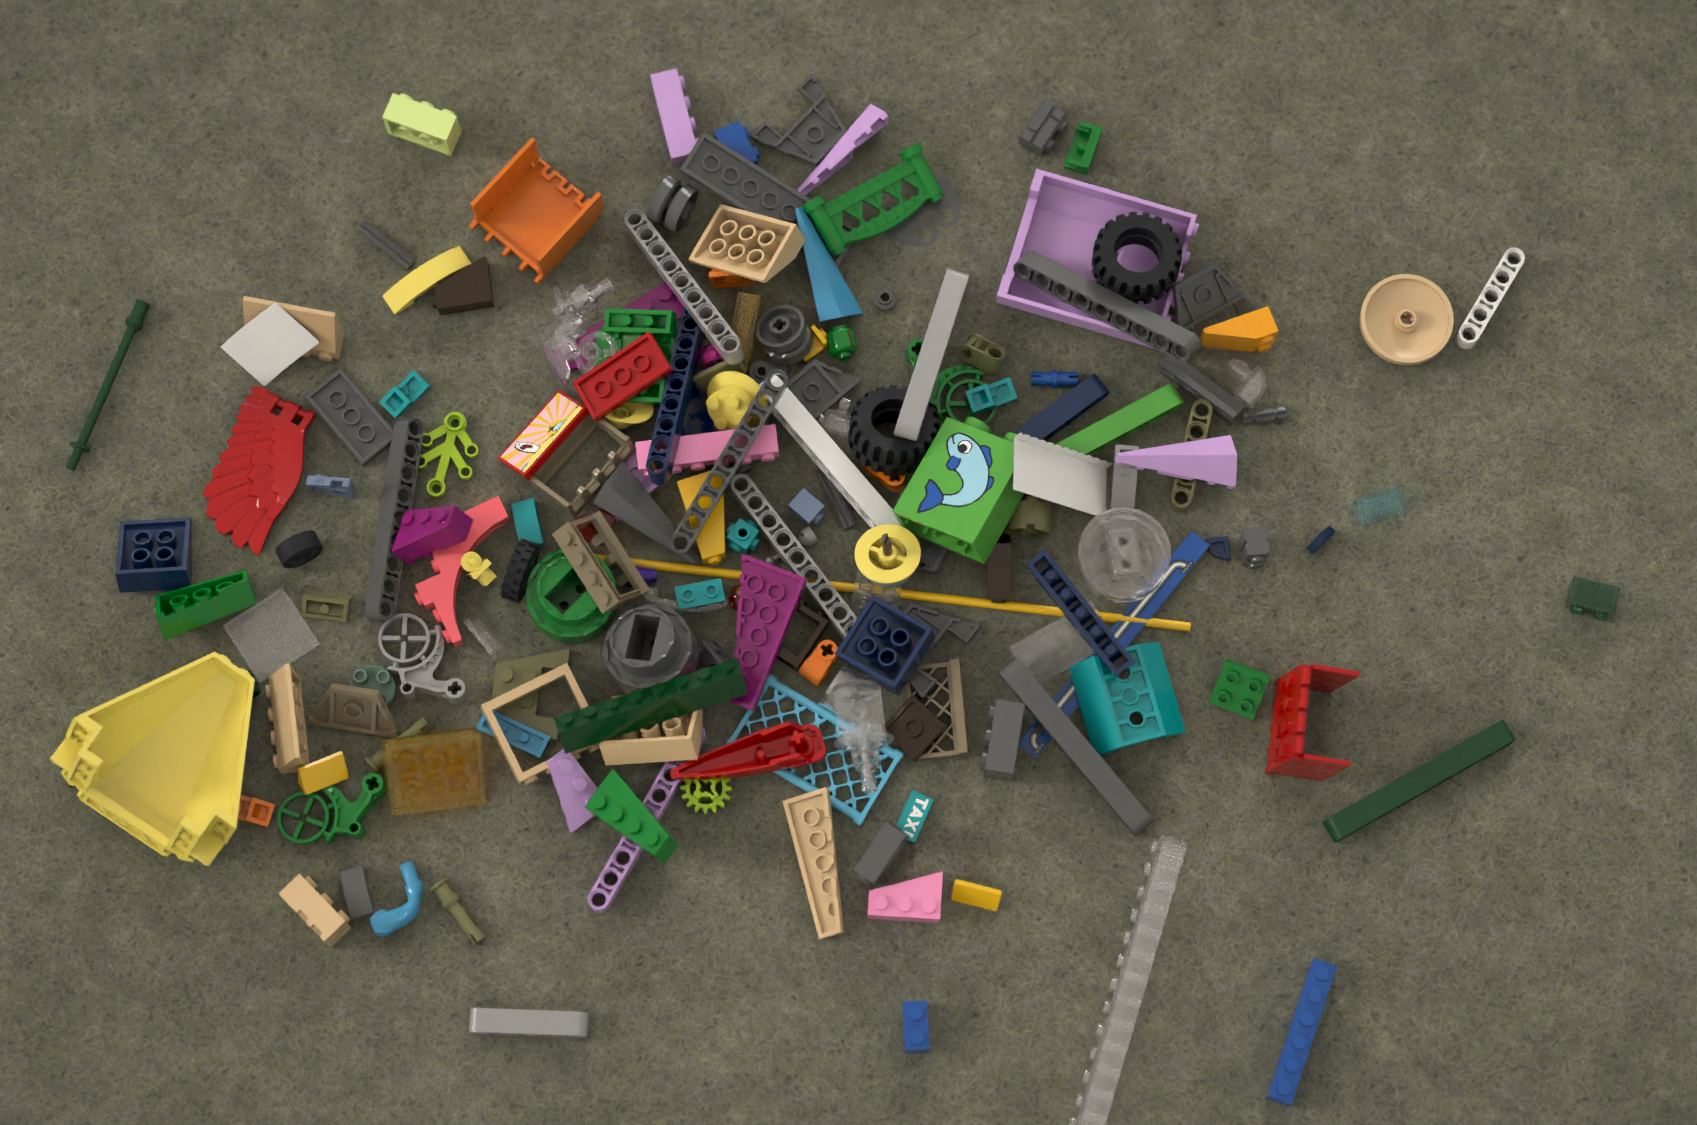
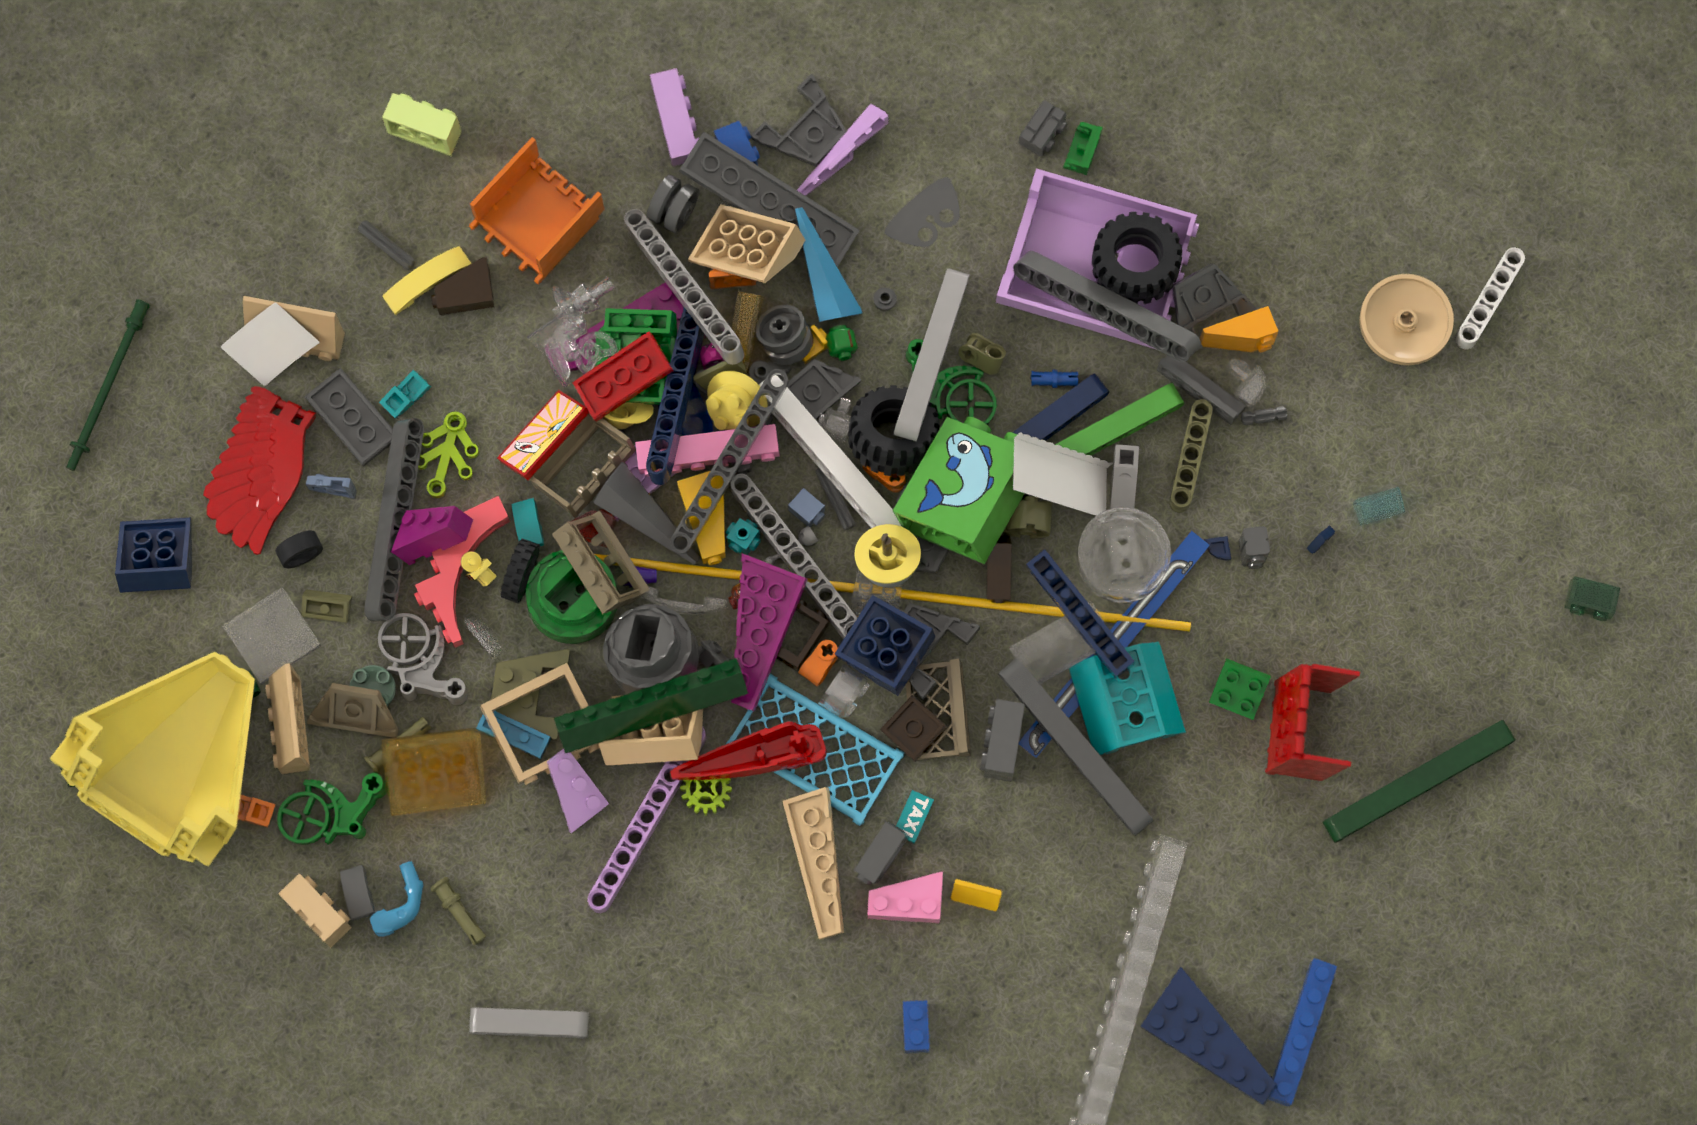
(203, 603): green wedge -> none
(322, 773): yellow slope -> none
(626, 813): green wedge -> none
(699, 594): teal bracket -> none
(829, 215): green piece -> none
(861, 727): clear piece -> none
(991, 396): teal slope -> none
(1197, 1030): none -> dark blue wing
(1203, 459): lavender wedge -> none

